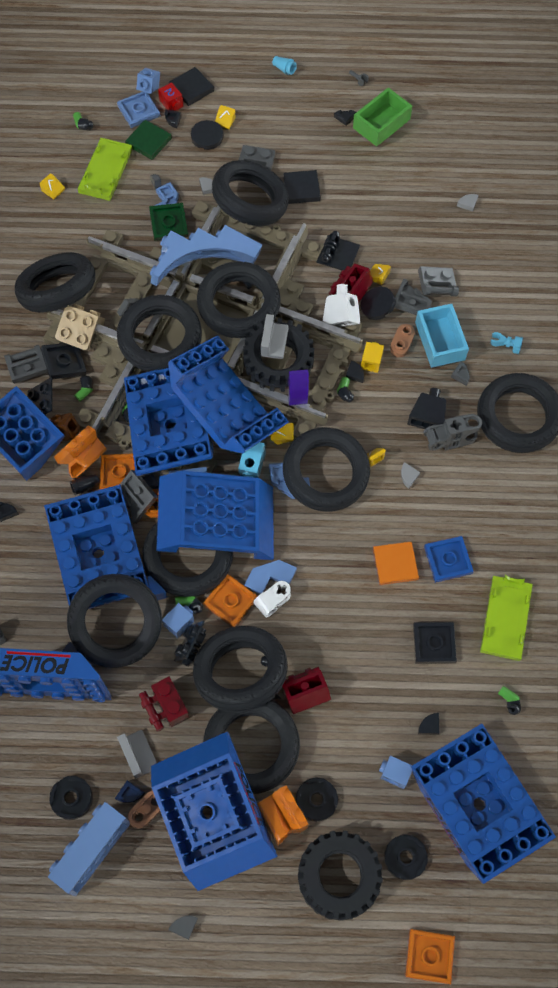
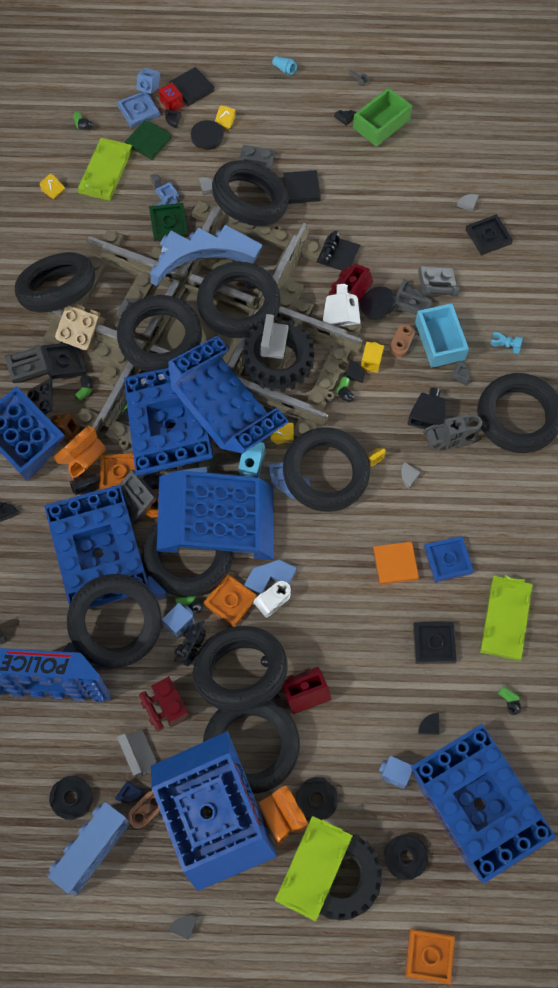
(298, 387): dark purple slope -> none
(313, 868): none -> lime piece
(379, 273): yellow slope -> none
(489, 234): none -> black tile

